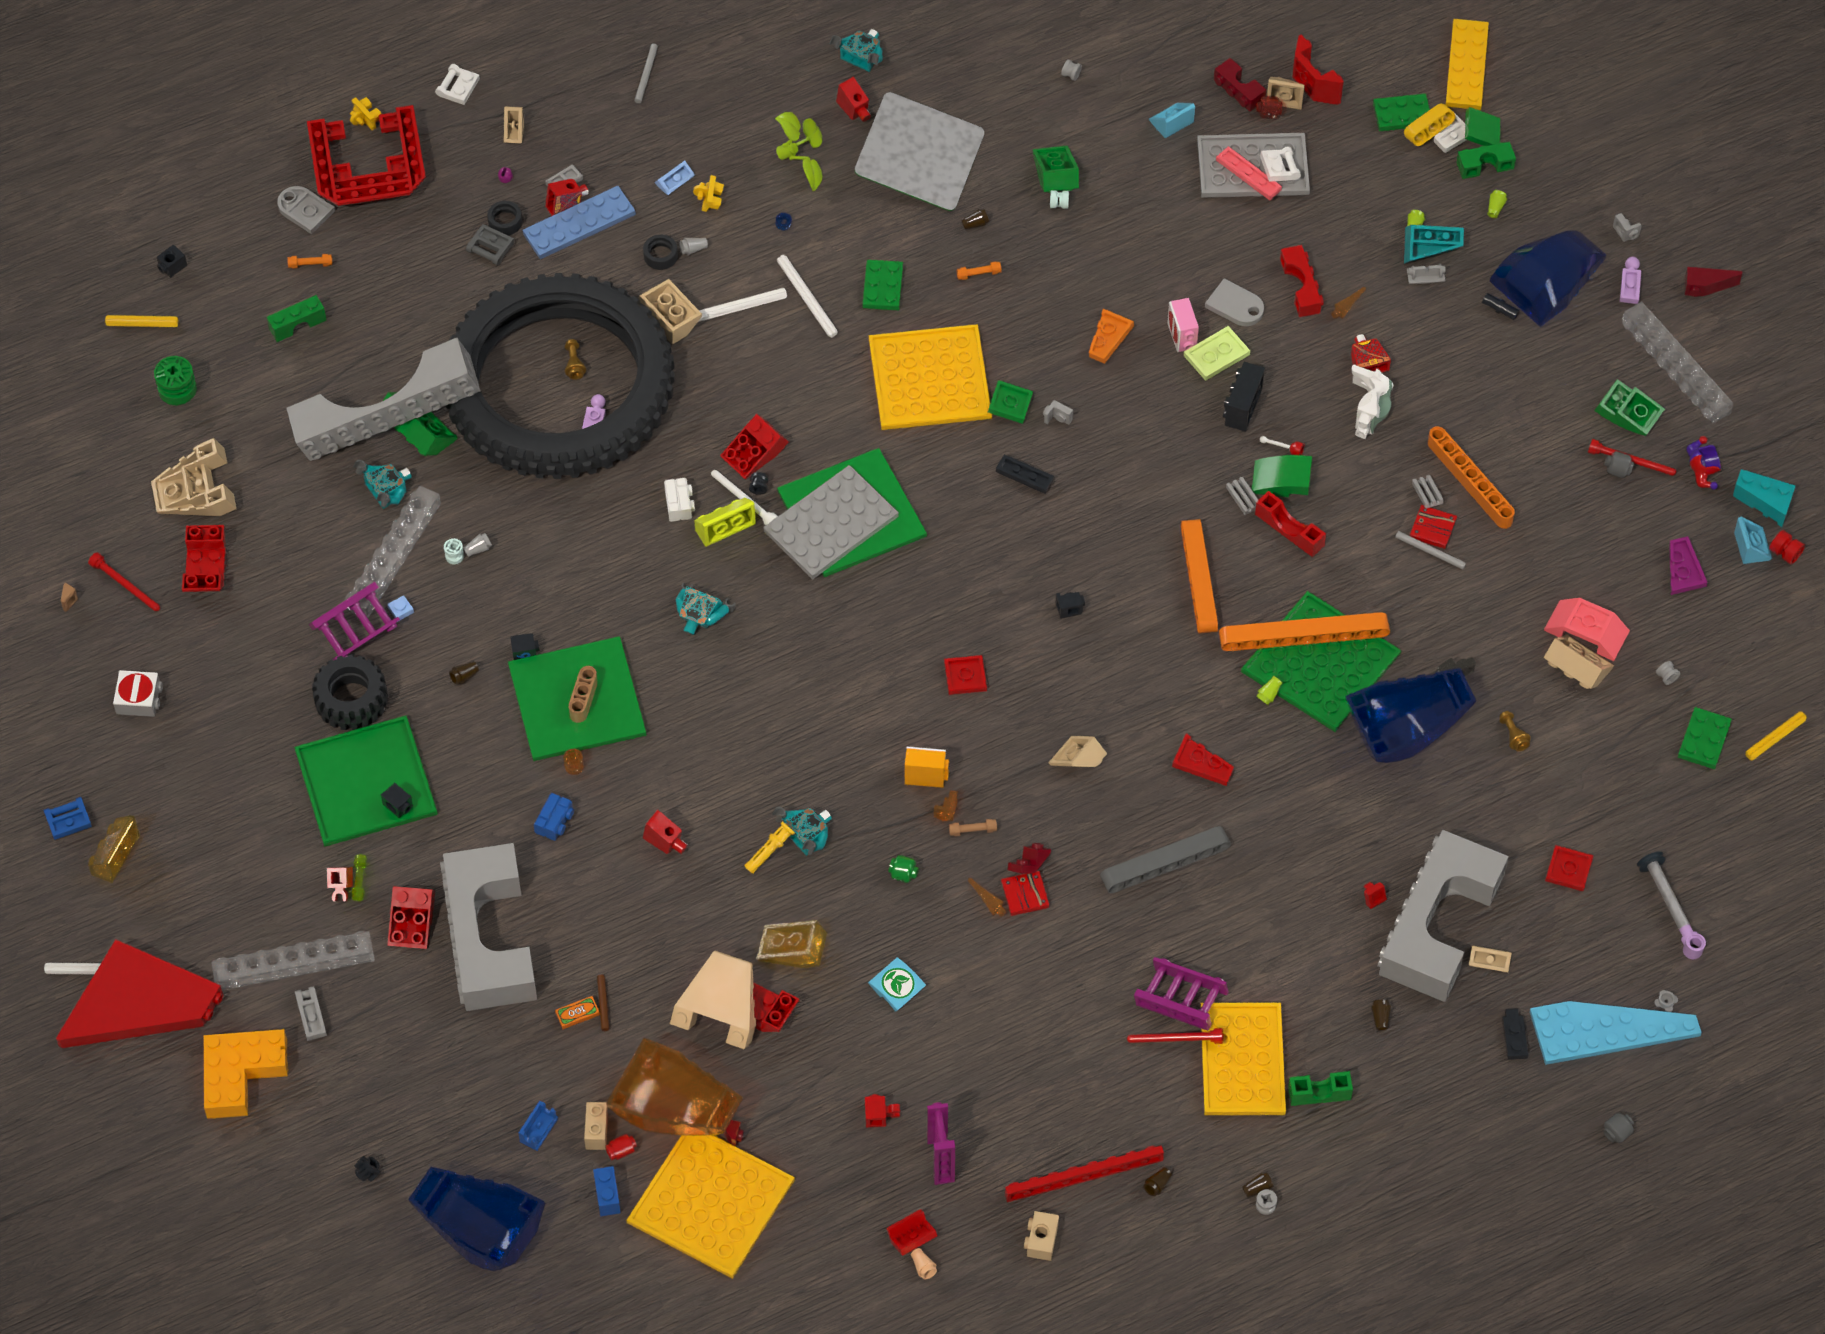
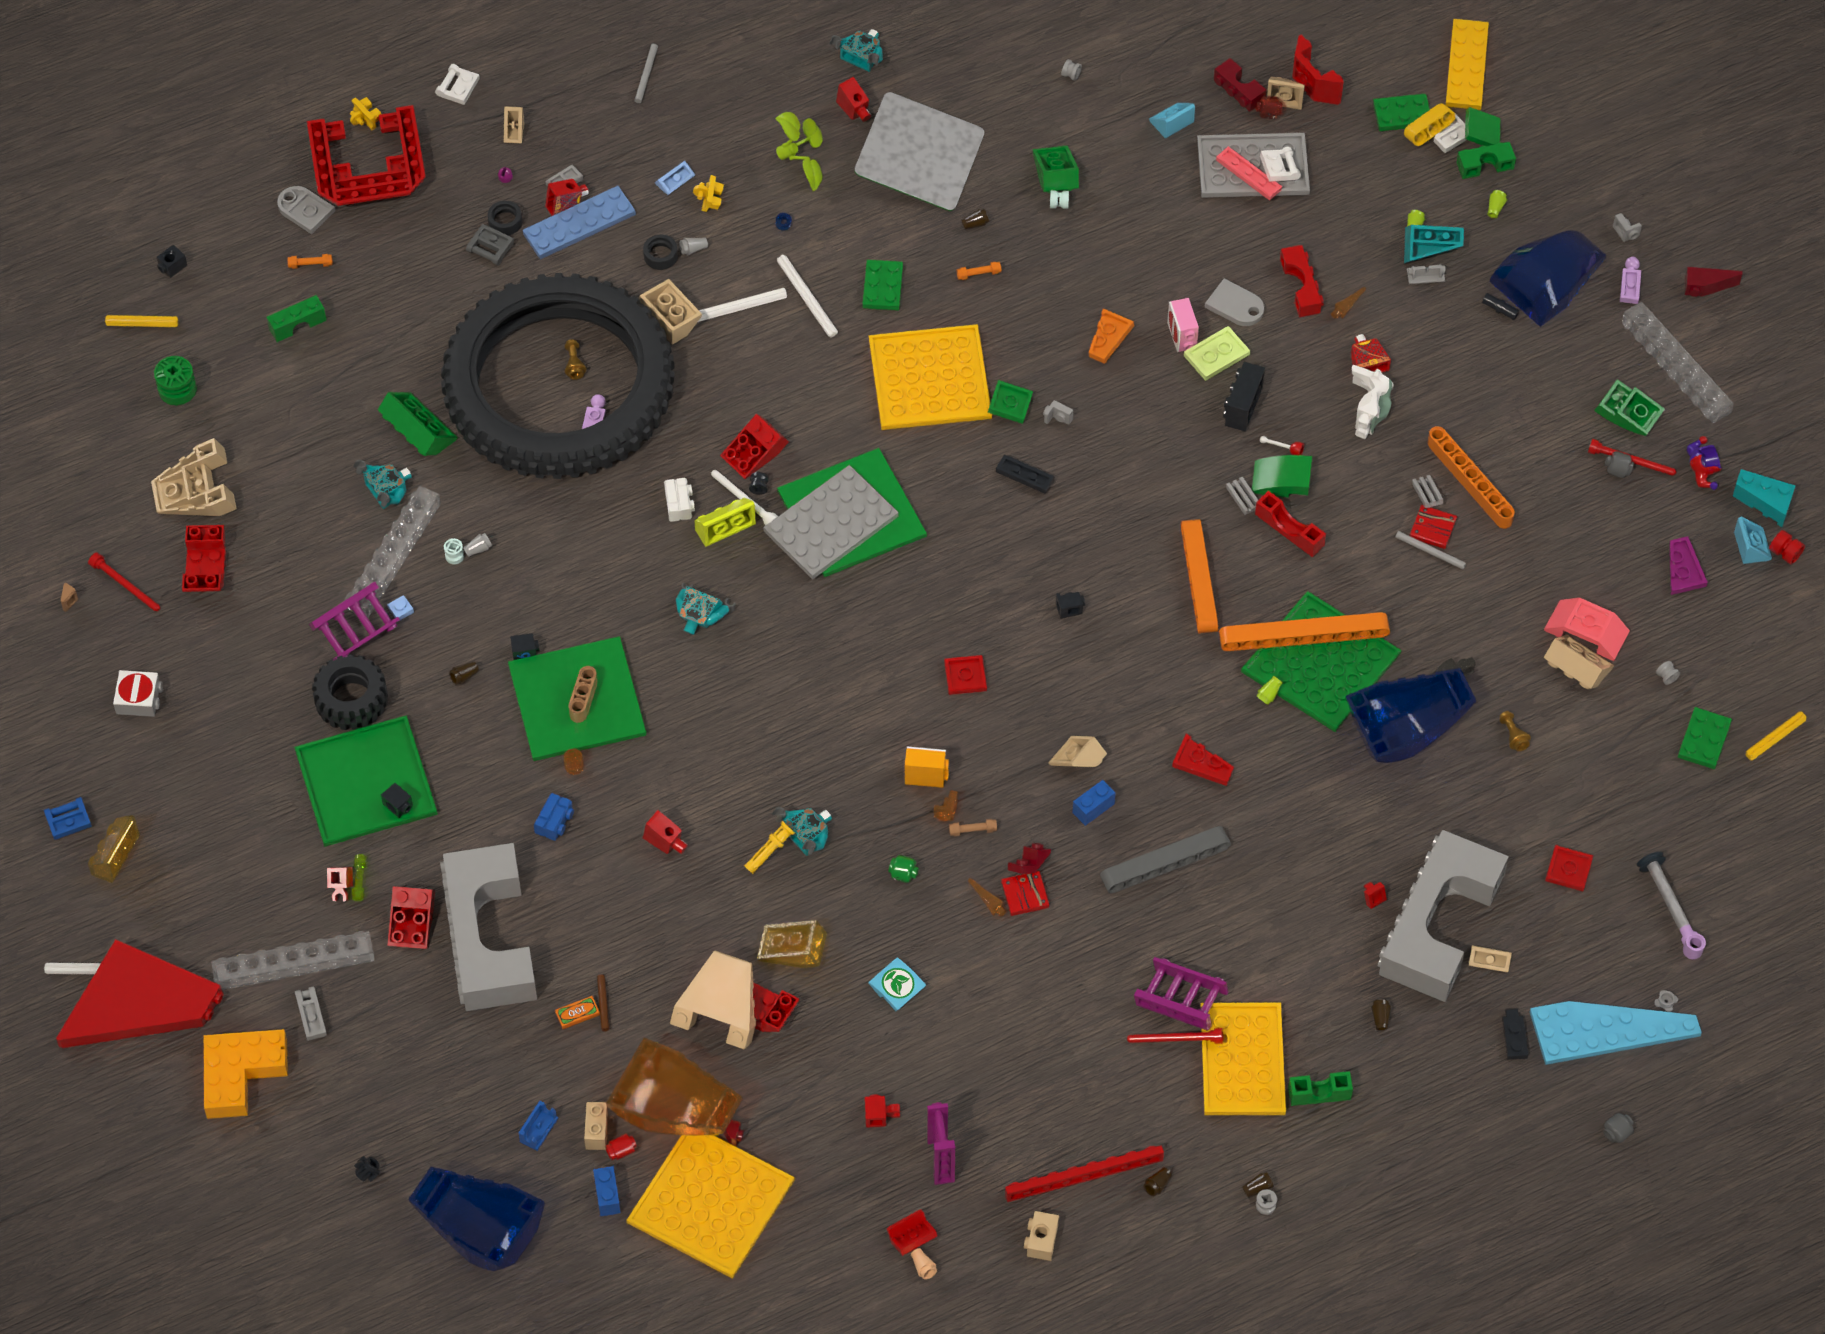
(440, 380): light grey arch -> none
(1093, 802): none -> blue brick

